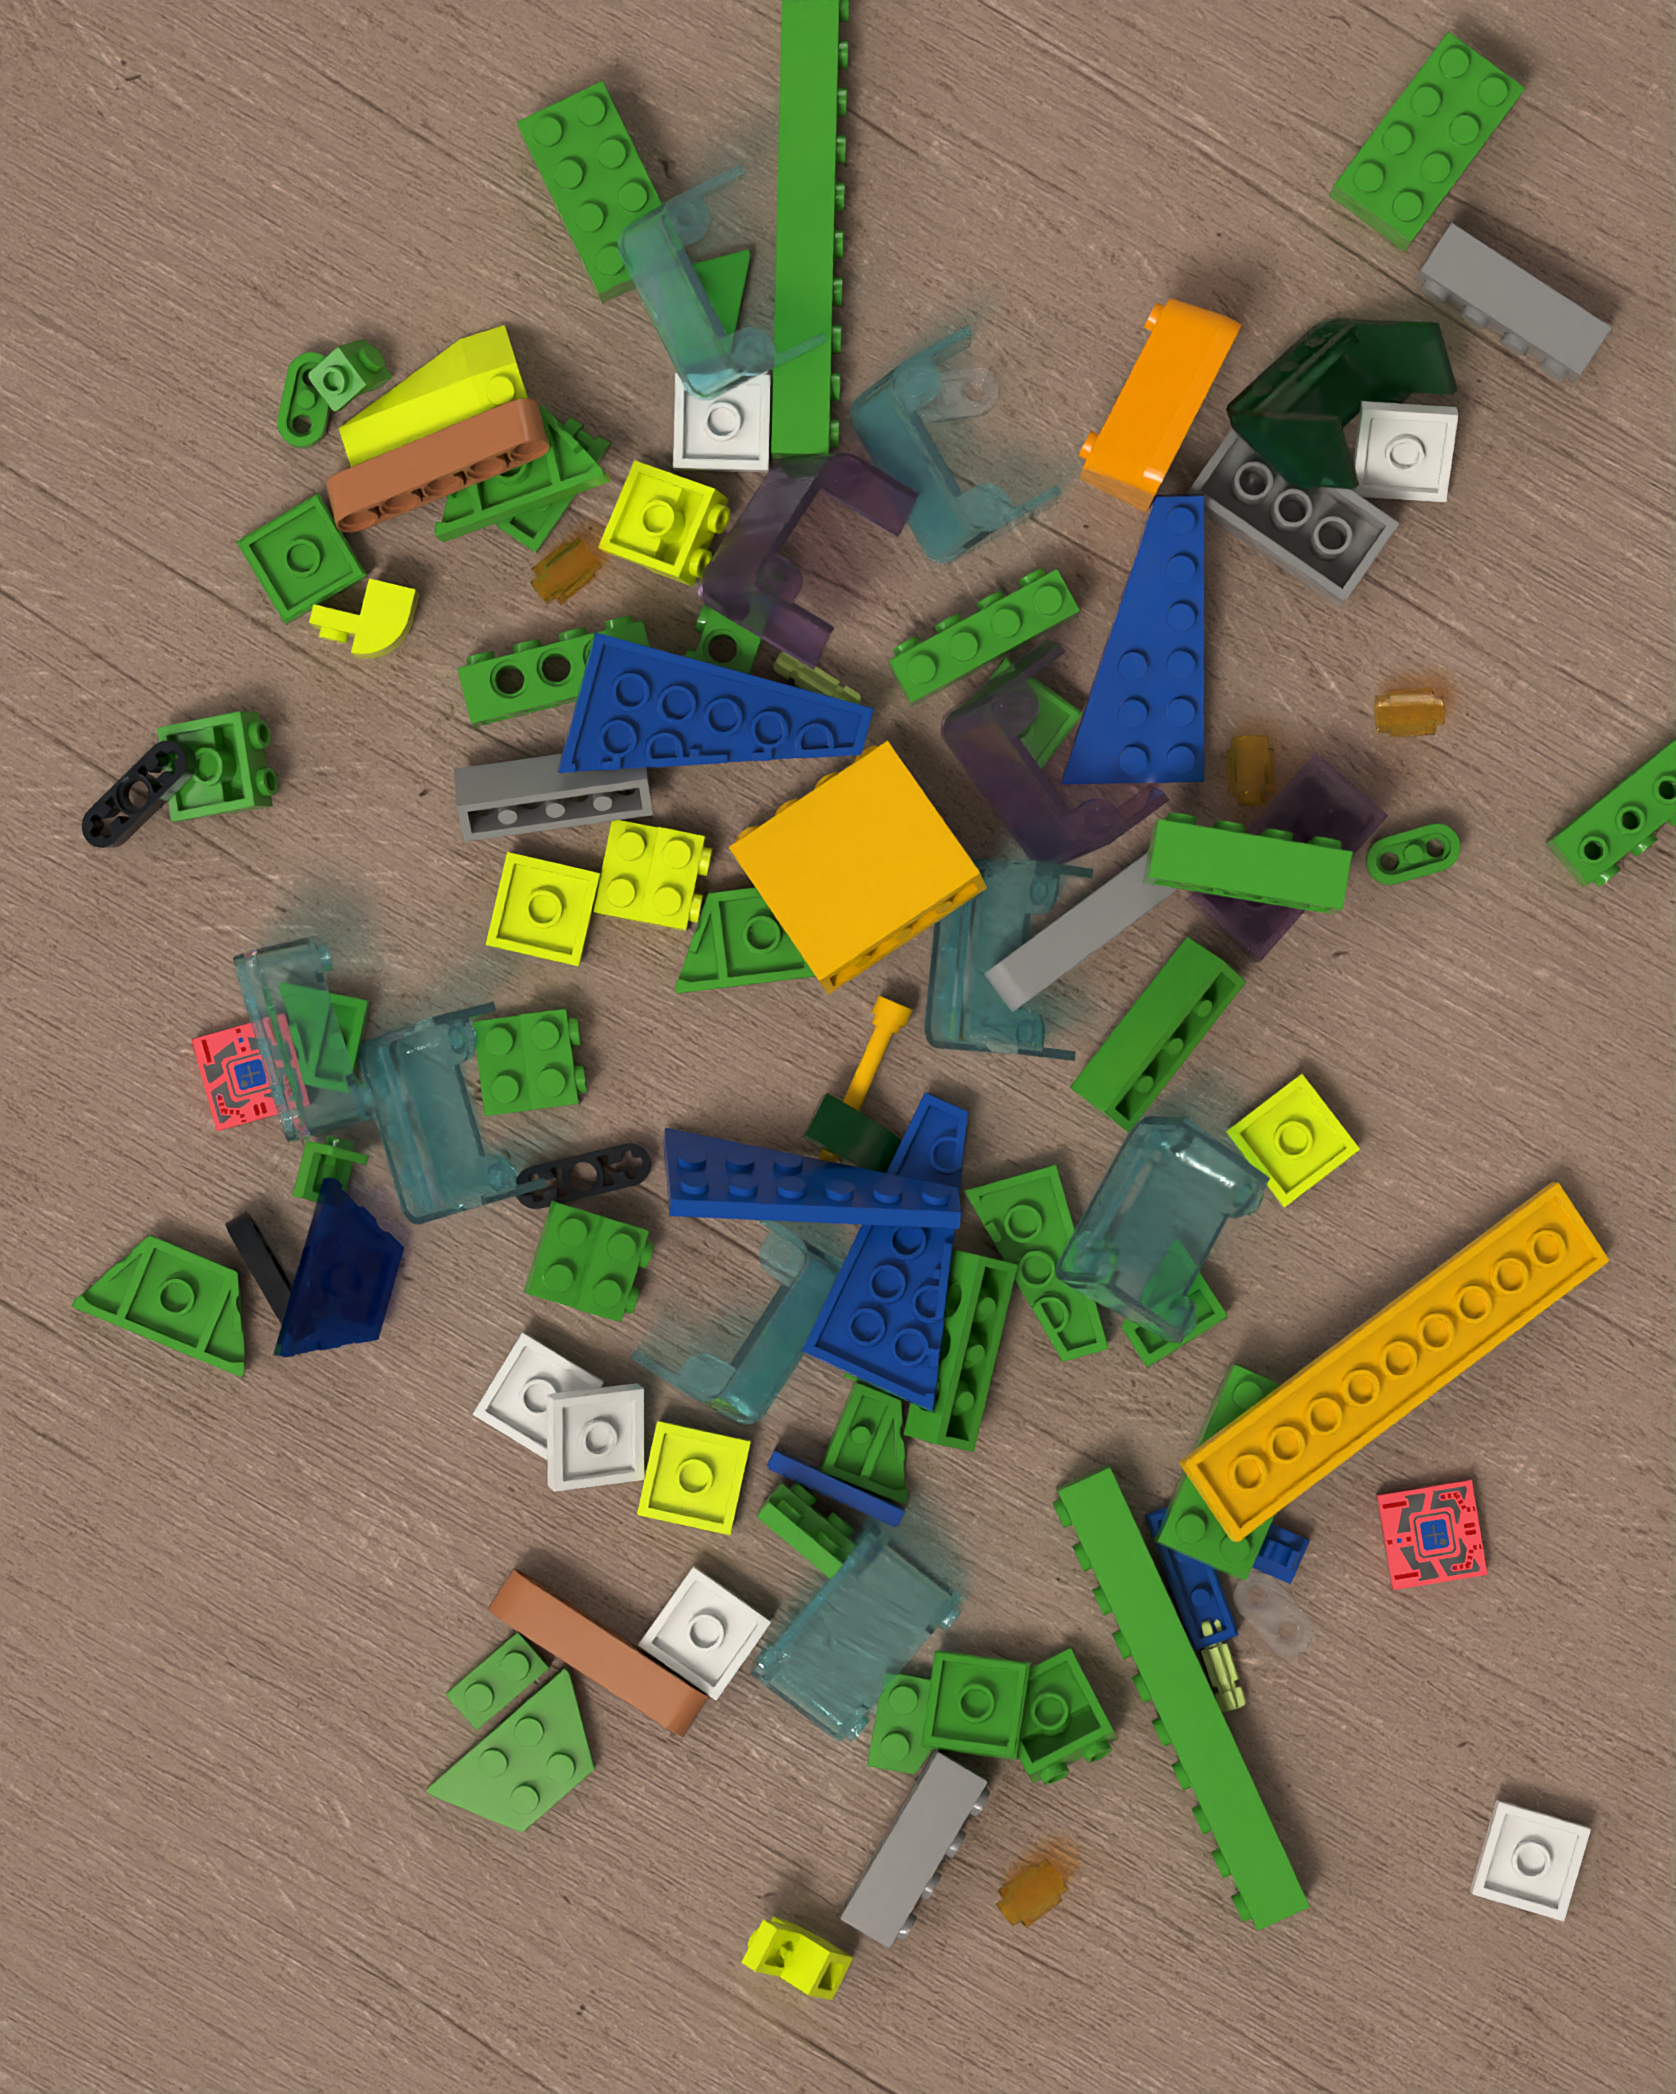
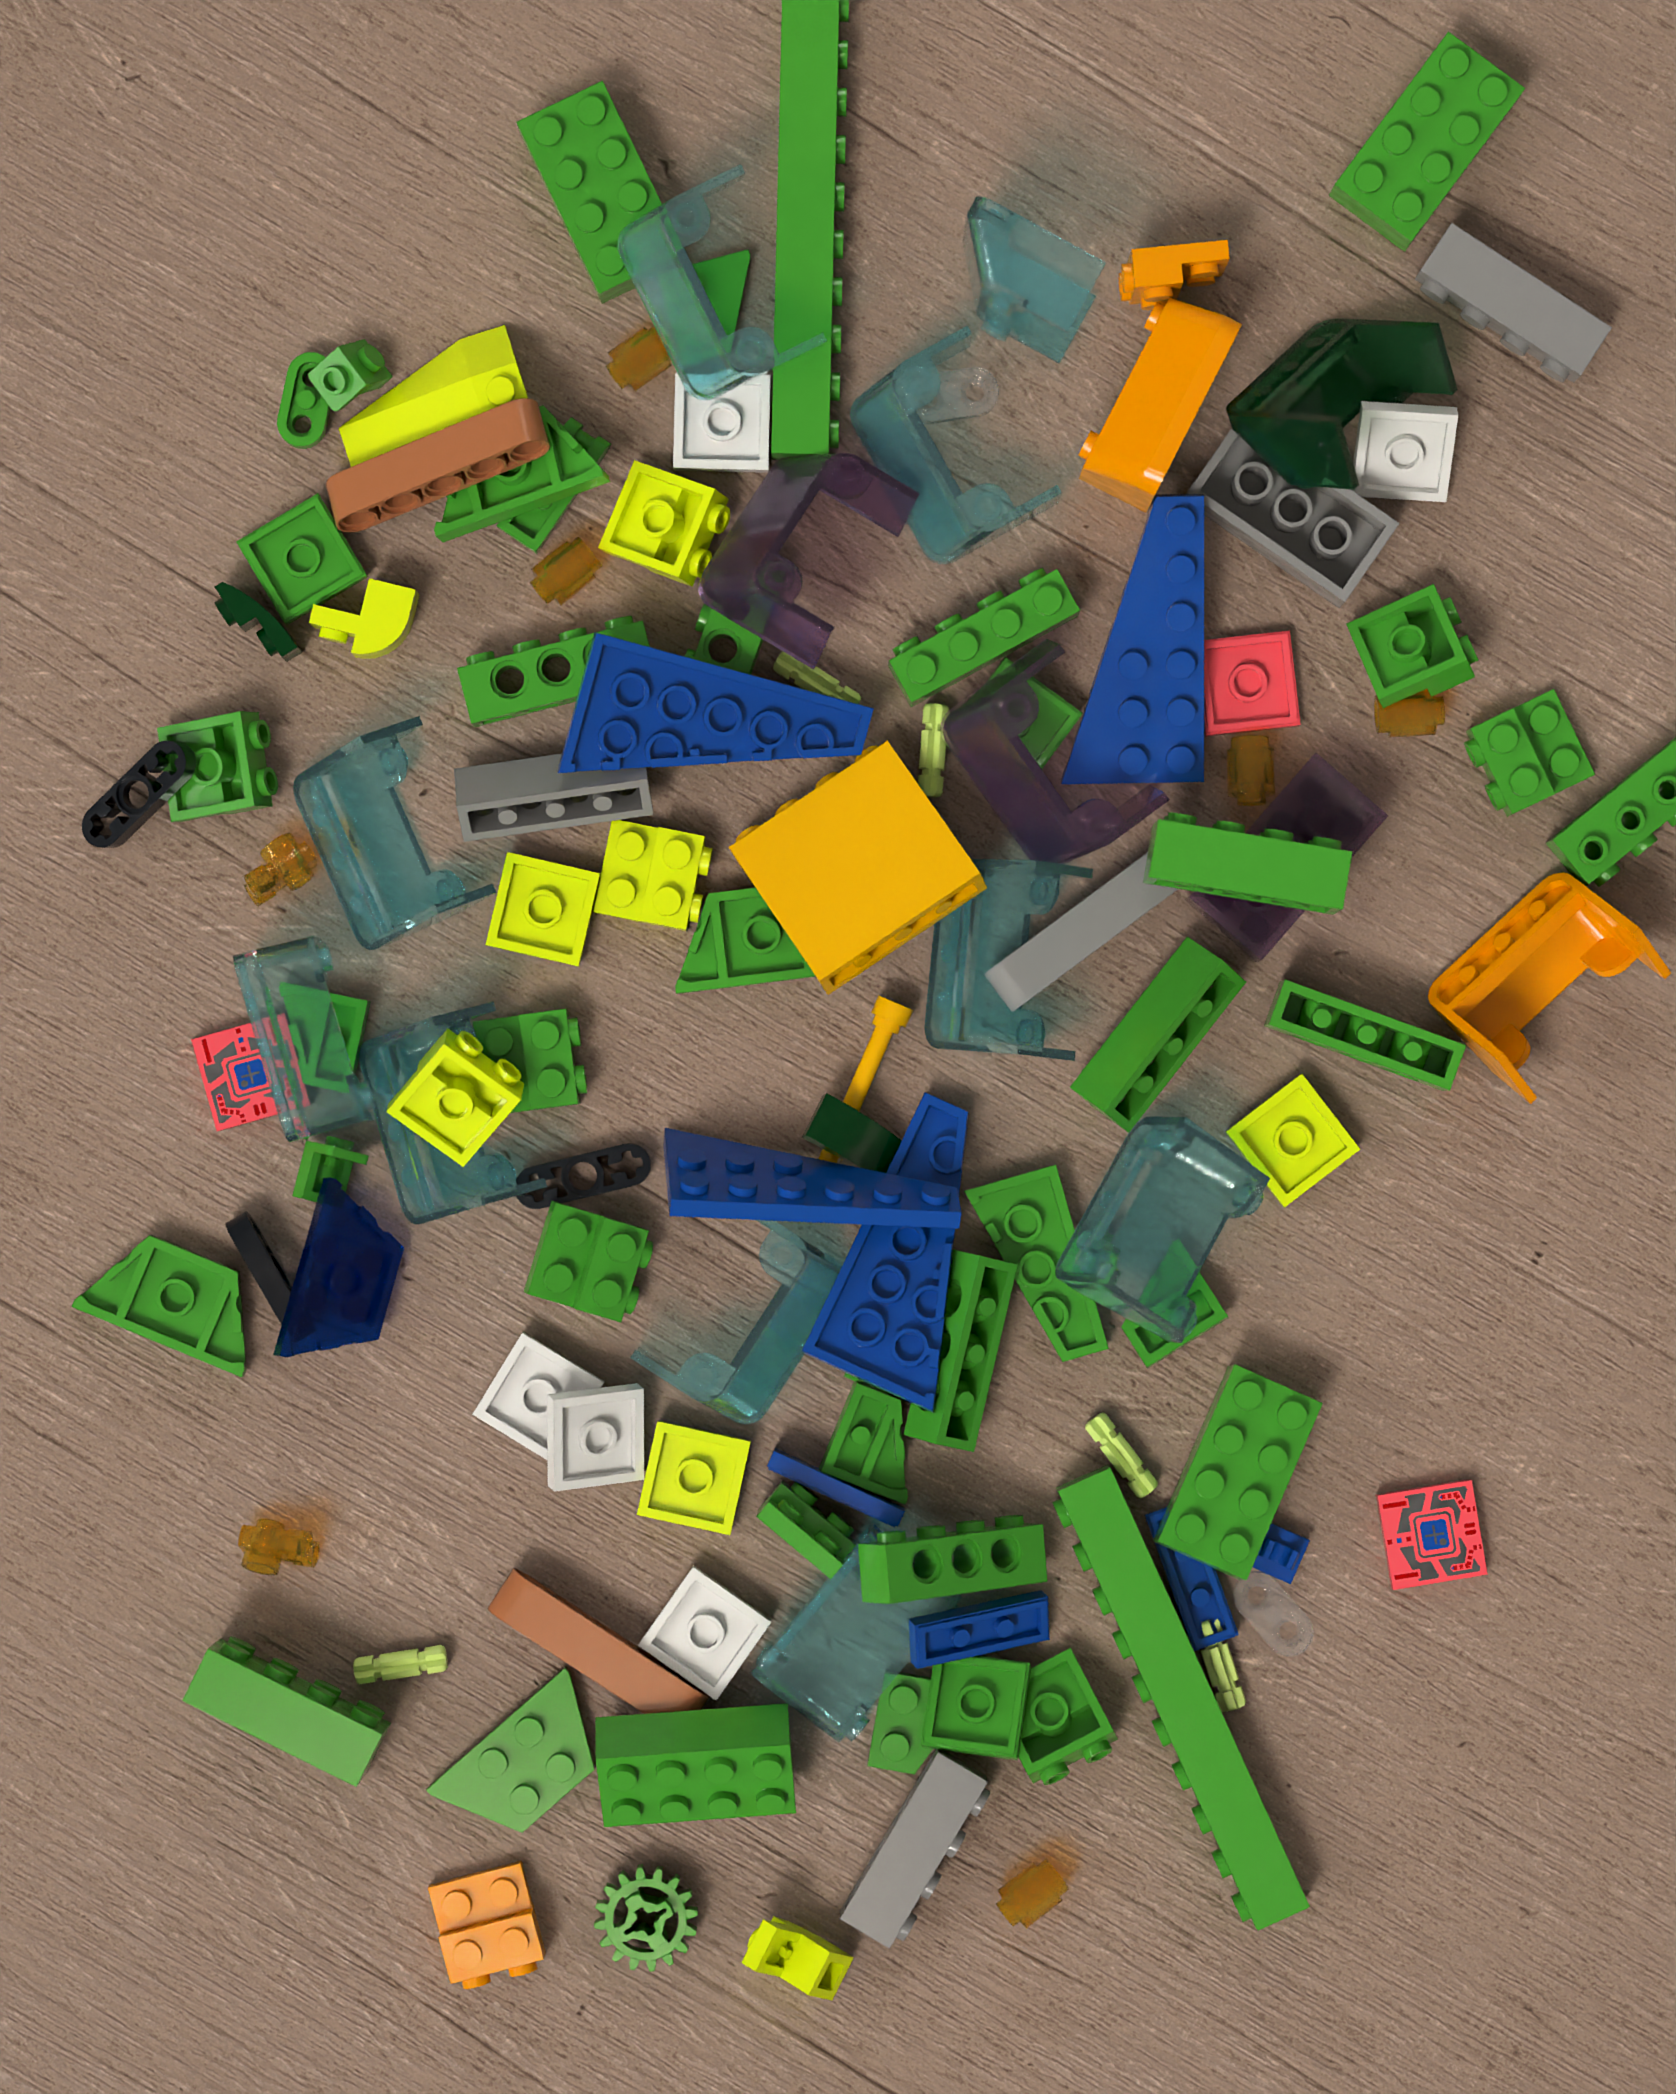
(242, 609): none -> dark green slope
(270, 1544): none -> clear yellow plate
(286, 865): none -> clear yellow plate
(286, 1710): none -> bright green brick
(370, 843): none -> clear light blue windscreen
(400, 1664): none -> yellowish green axle
(457, 1096): none -> neon yellow plate
(487, 1925): none -> light orange plate
(497, 1680): bright green plate -> none
(638, 359): none -> clear yellow brick
(656, 1936): none -> bright green gear
(695, 1765): none -> bright green brick
(932, 750): none -> yellowish green axle
(979, 1629): none -> blue tile
(983, 1560): none -> bright green brick
(1026, 279): none -> clear light blue windscreen
(1121, 1455): none -> yellowish green axle
(1159, 271): none -> light orange plate
(1249, 684): none -> coral tile
(1365, 1035): none -> bright green brick
(1393, 1362): yellow plate -> none
(1411, 854): bright green plate -> none
(1413, 646): none -> bright green plate
(1528, 753): none -> bright green plate
(1528, 963): none -> light orange windscreen
(1530, 1860): white plate -> none

